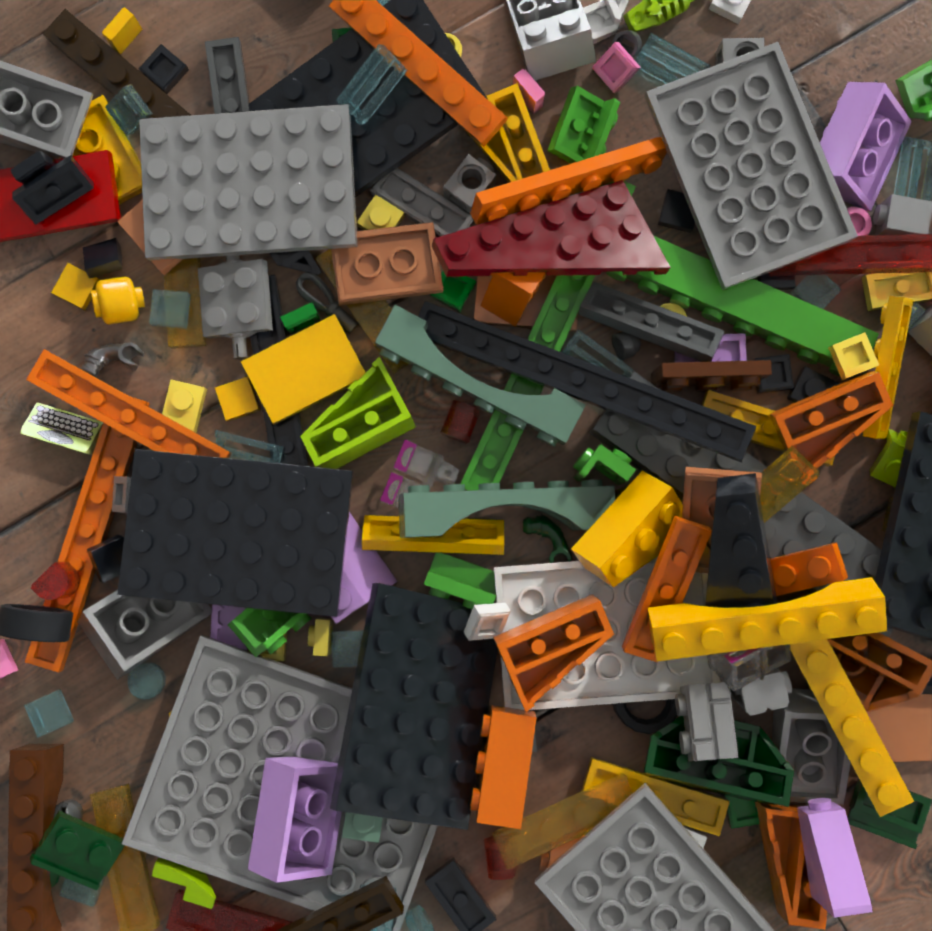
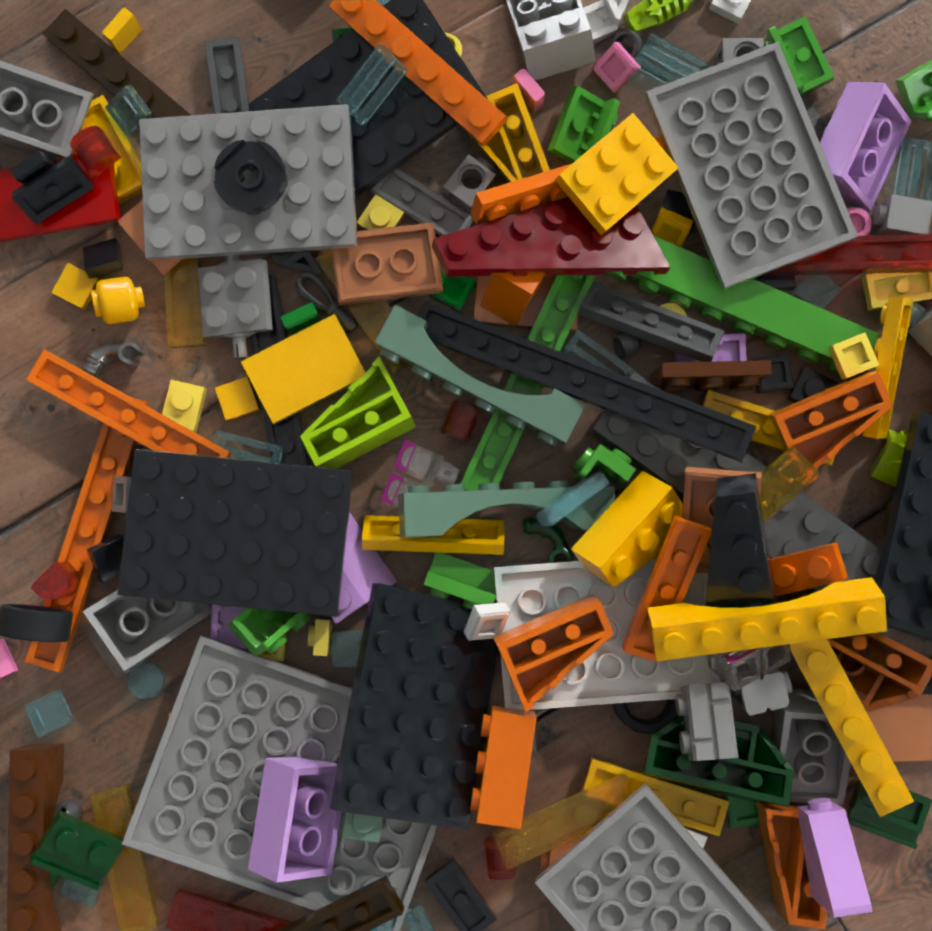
(62, 428): slope -> none
(94, 150): none -> clear red brick
(163, 69): black tile -> none
(169, 309): clear light blue tile -> none
(197, 884): lime slope -> none
(251, 156): none -> black plate
(572, 499): none -> clear light blue tile
(616, 173): none -> yellow plate
(671, 227): none -> yellow tile
(802, 55): none -> bright green bracket

